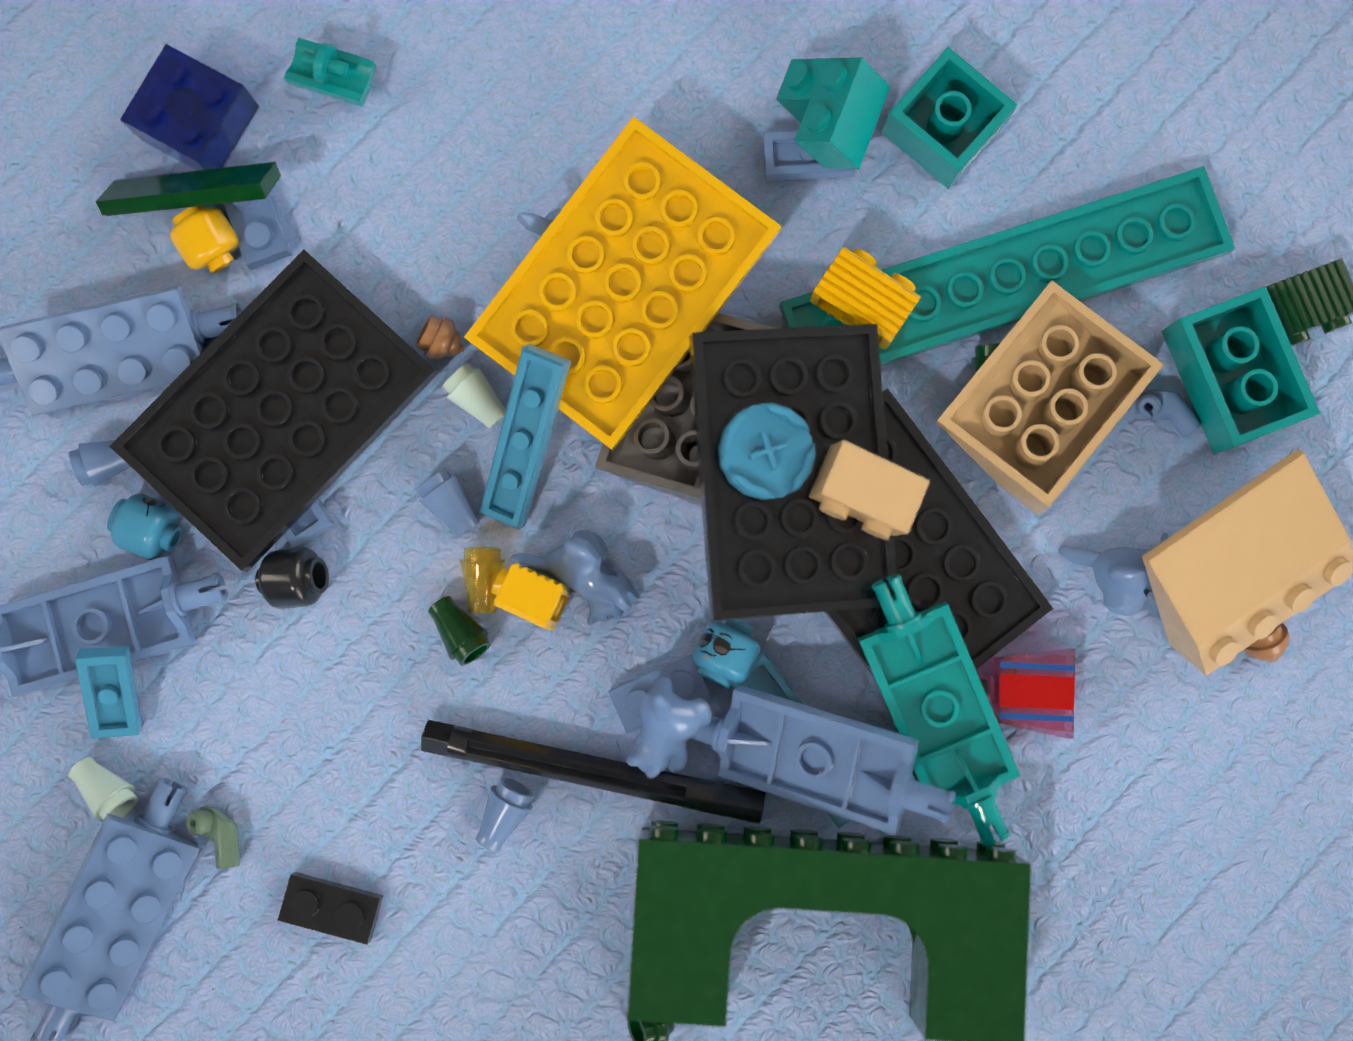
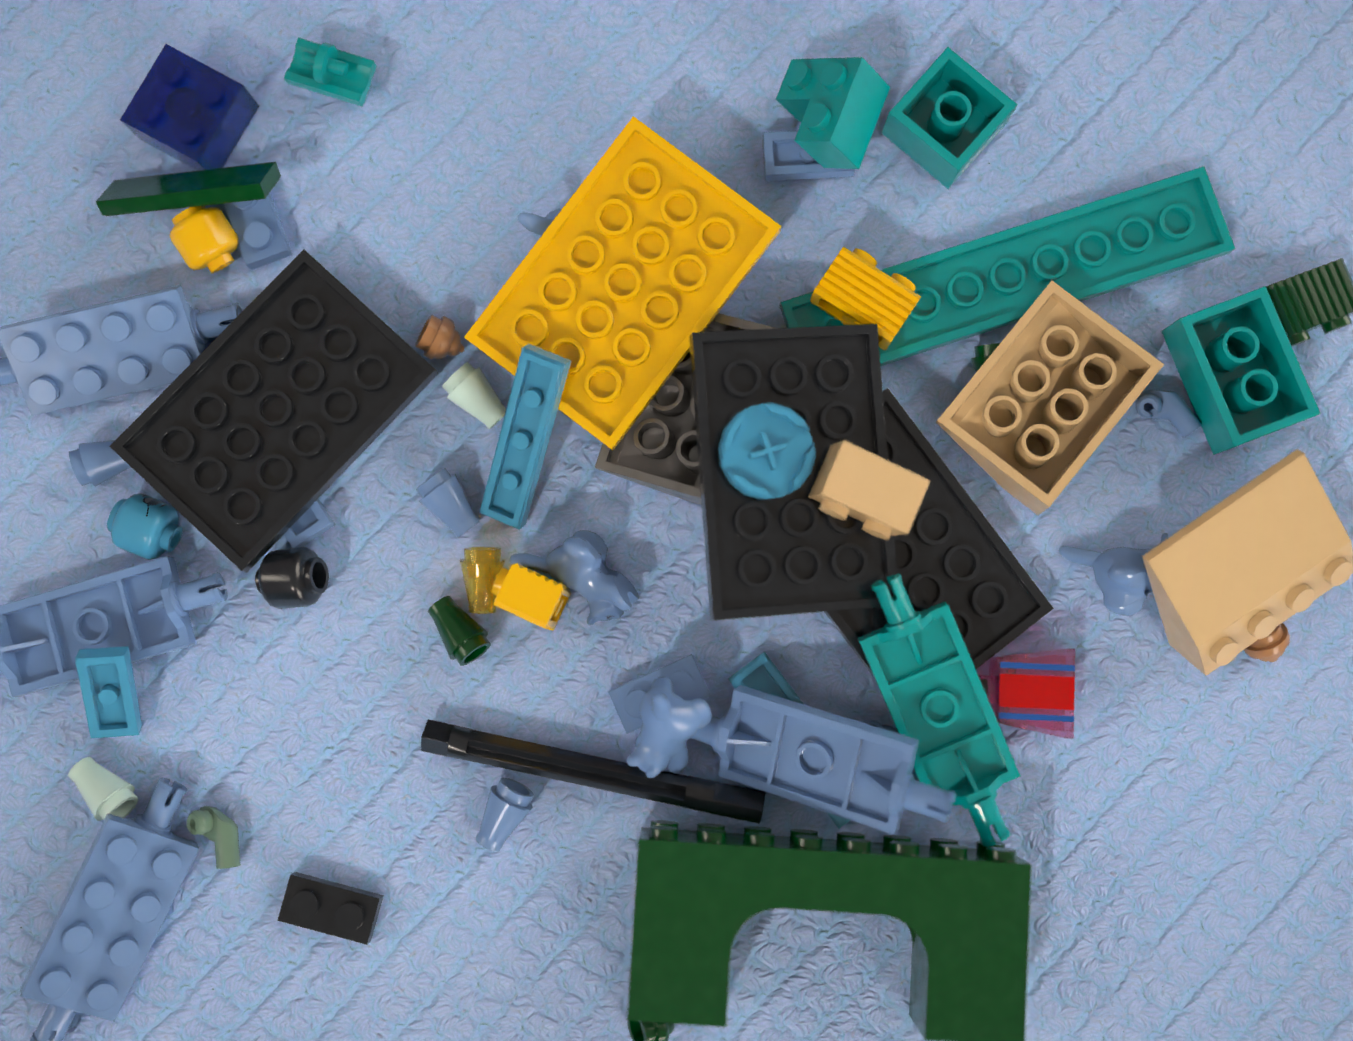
(726, 652): dark azure head -> none

